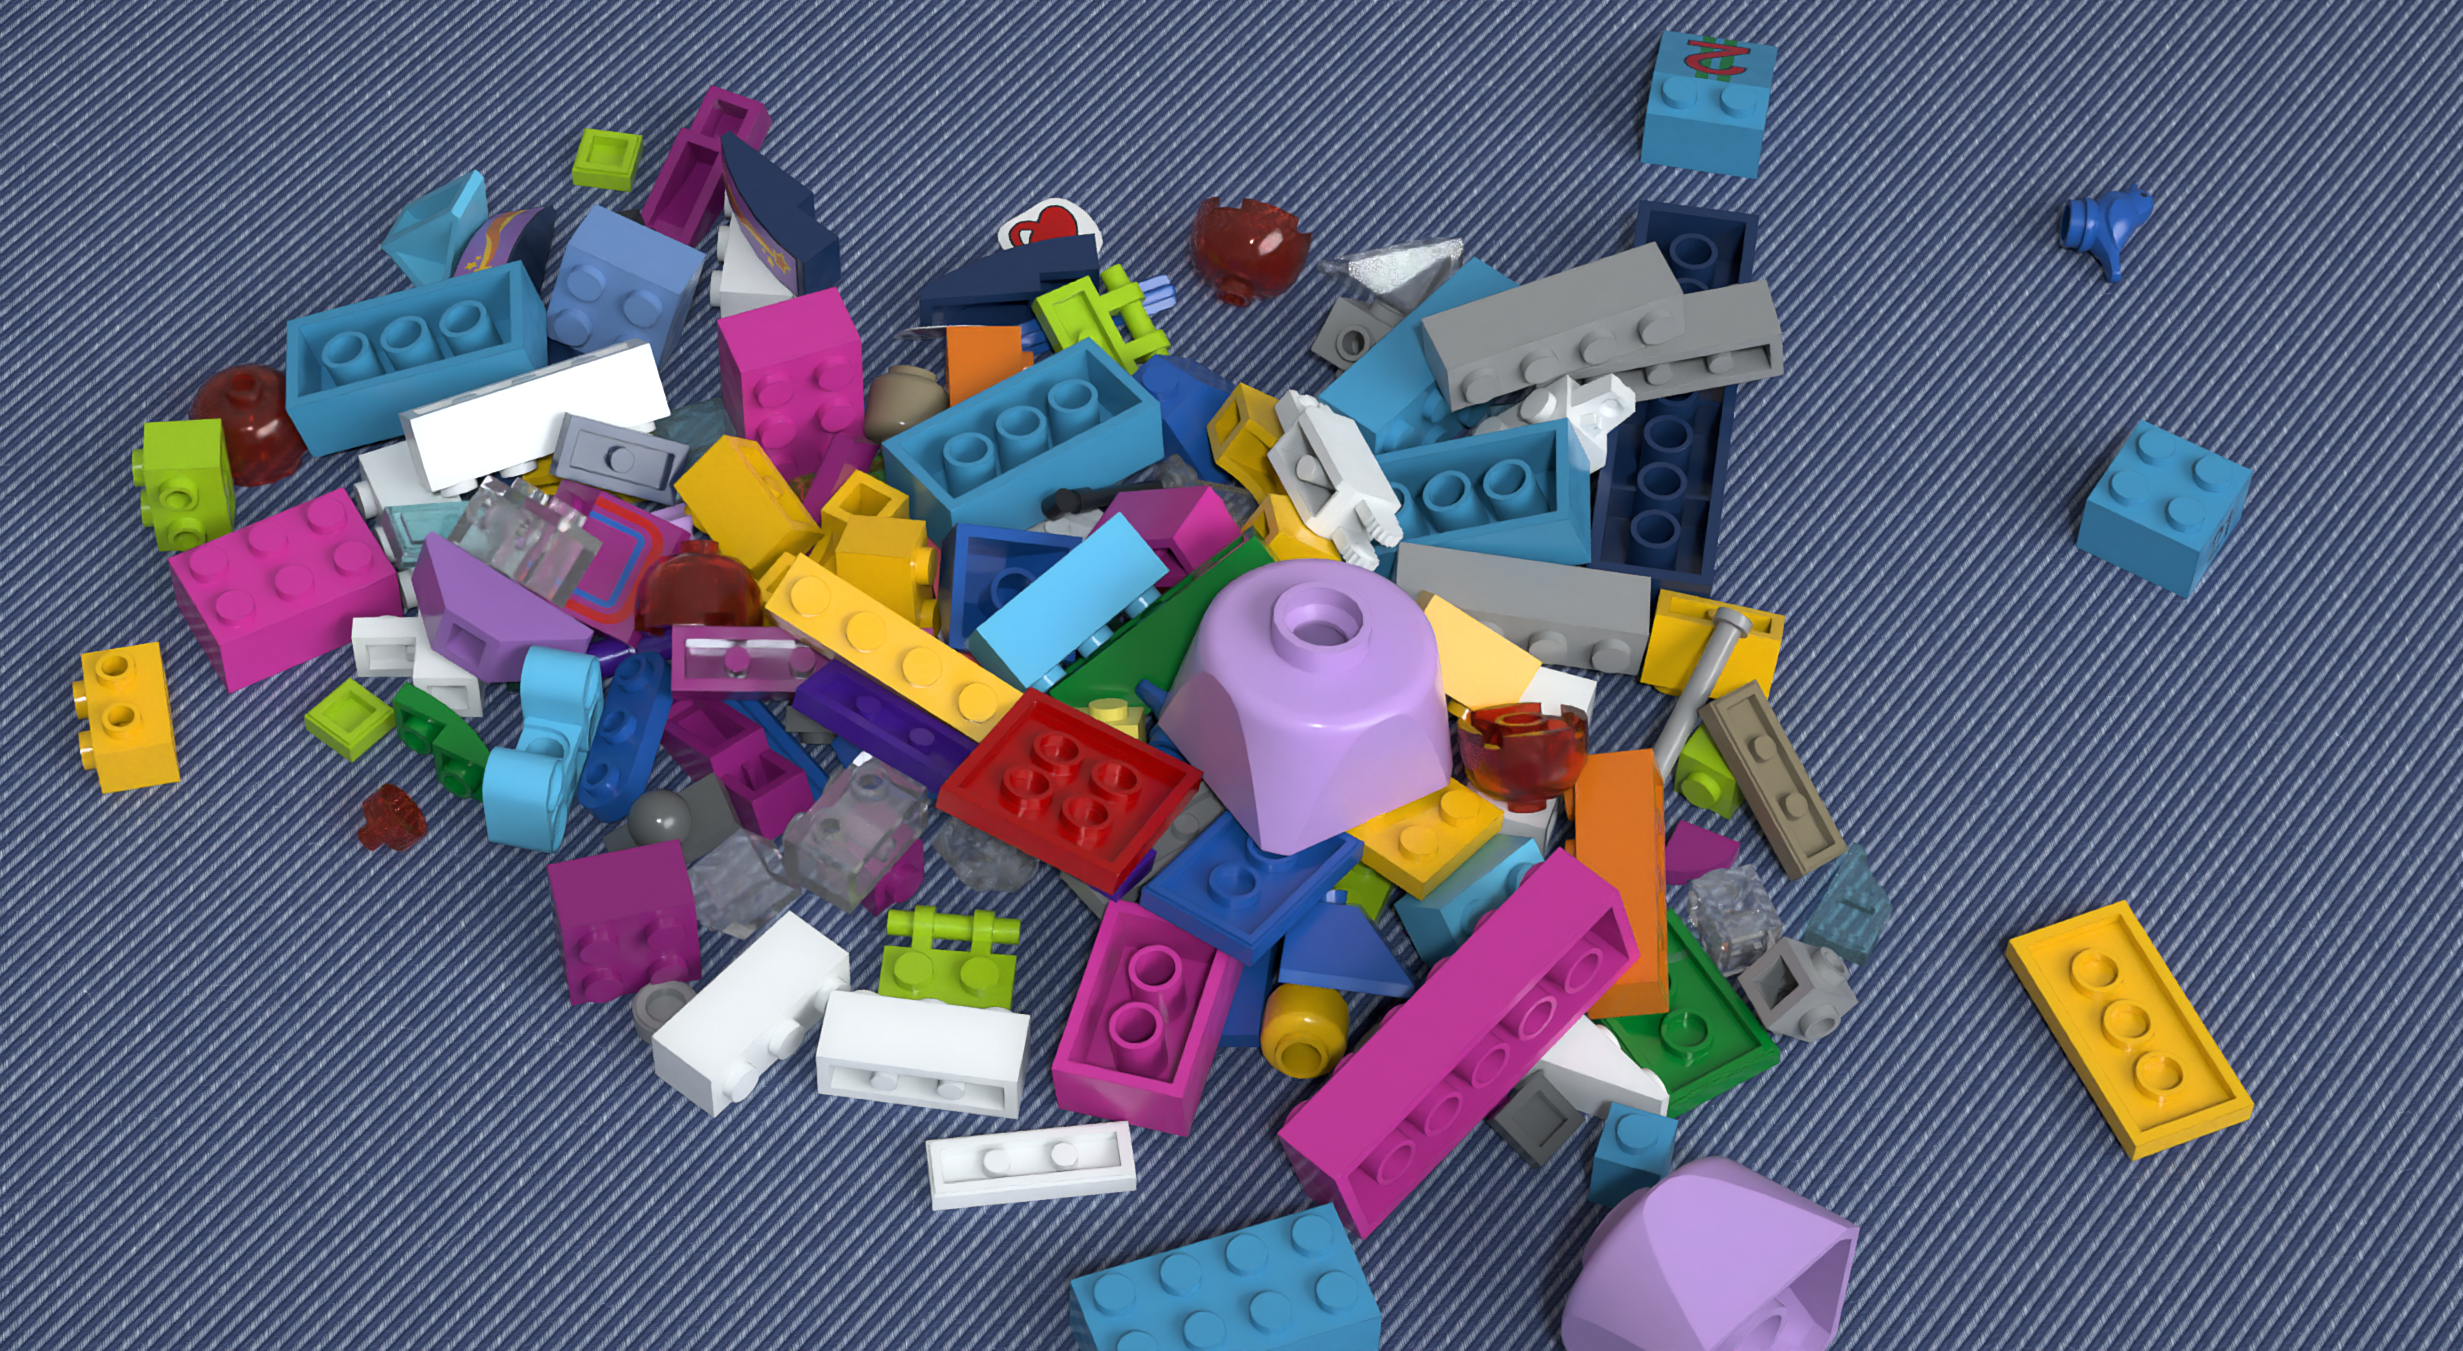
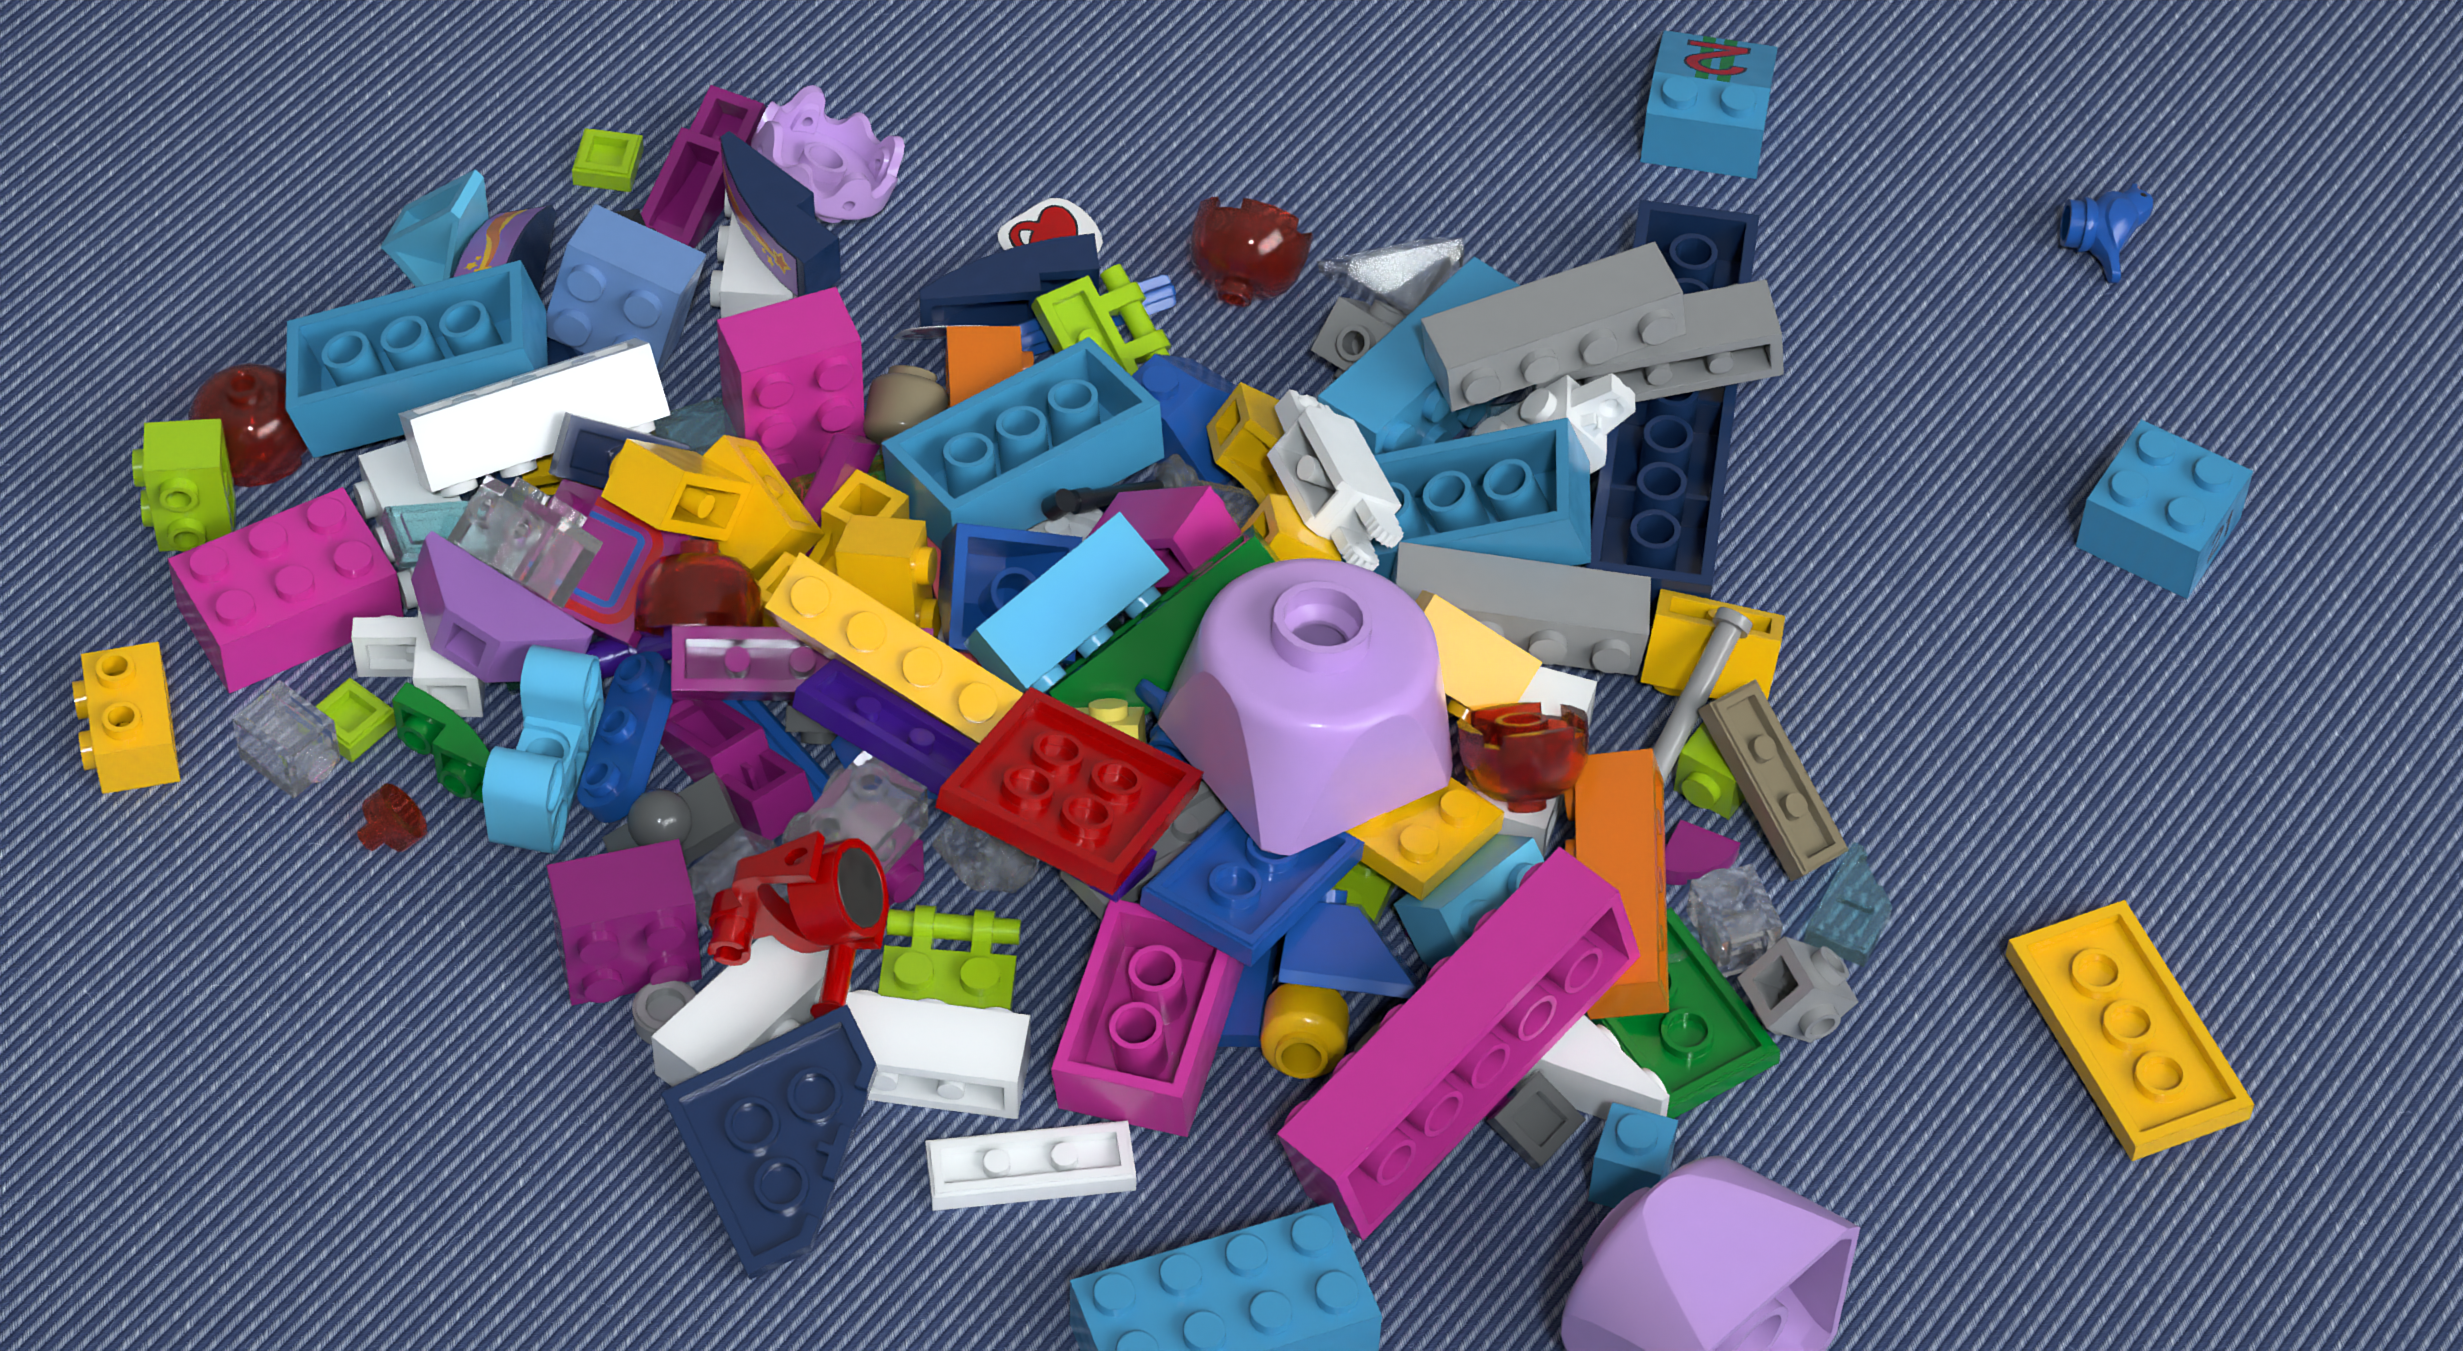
(287, 739): none -> clear brick
(676, 490): none -> yellow brick
(776, 1134): none -> dark blue plate
(829, 156): none -> lavender plate
(834, 902): none -> red piece

